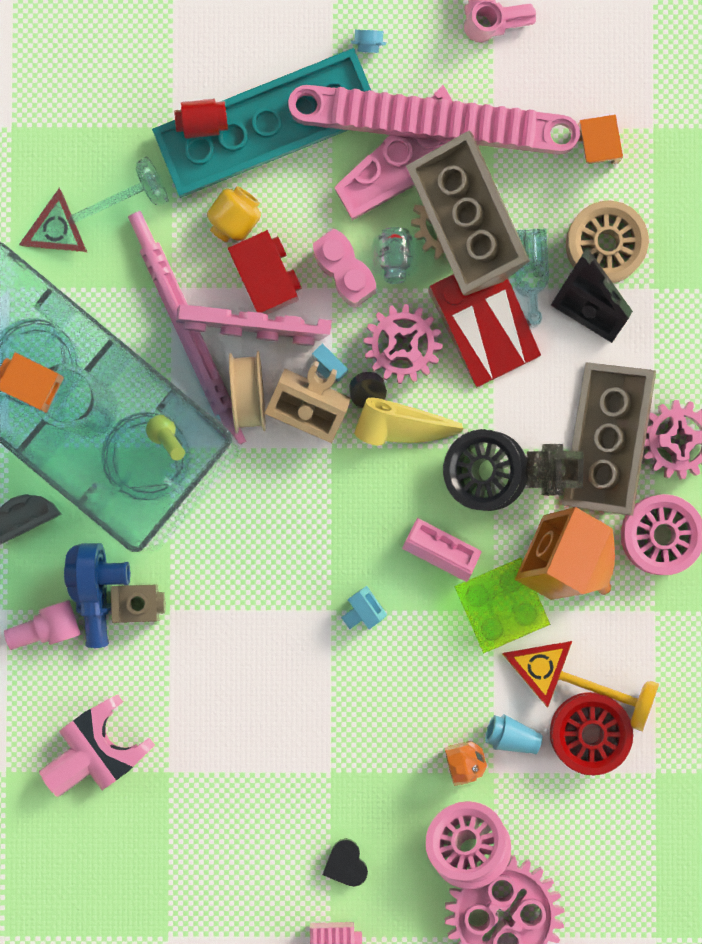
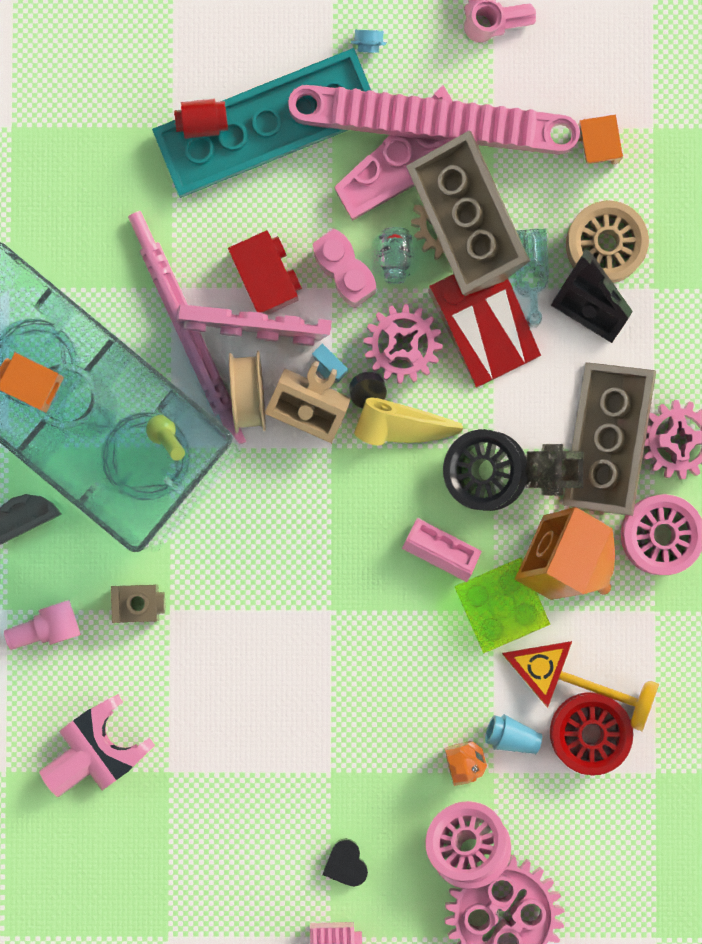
(57, 225): clear light blue piece -> none
(87, 581): blue pin -> none
(234, 214): yellow head -> none
(365, 609): medium azure tile -> none

